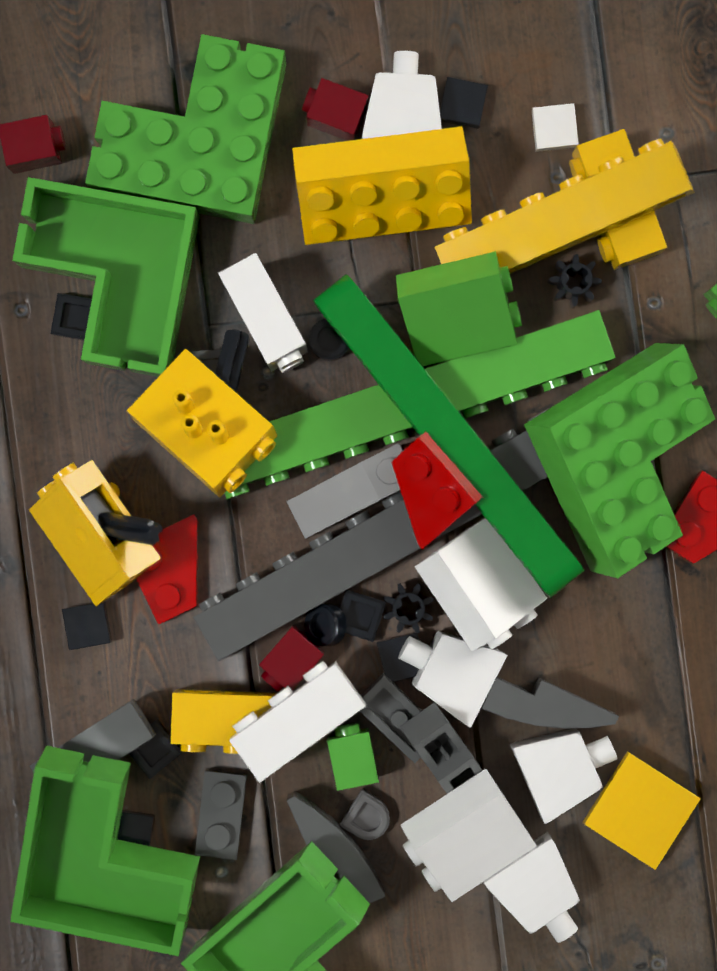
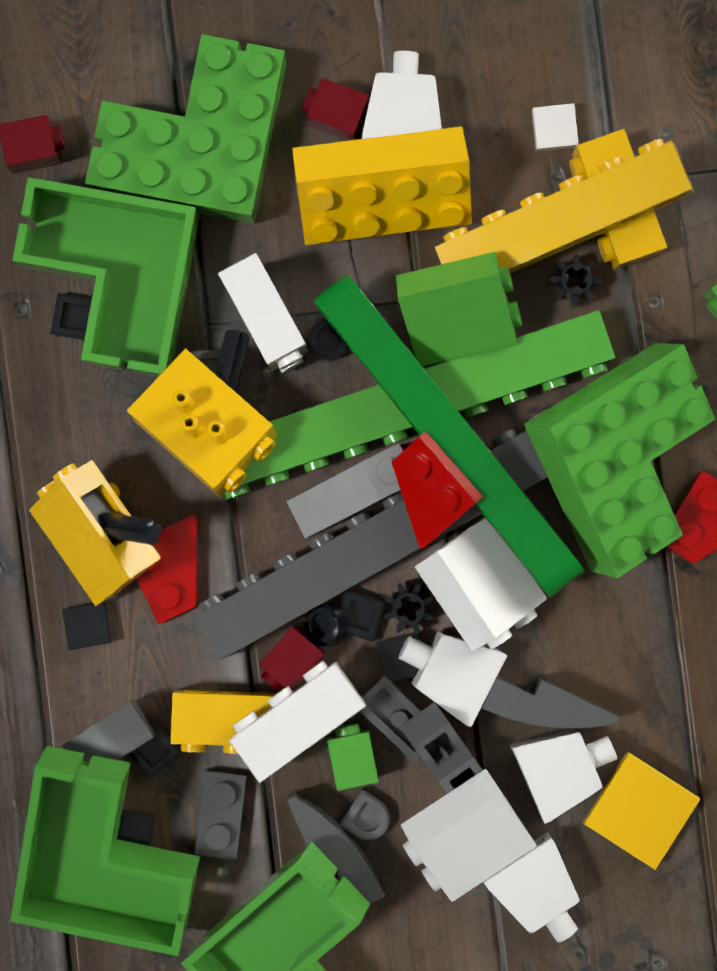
(463, 102): black tile -> none

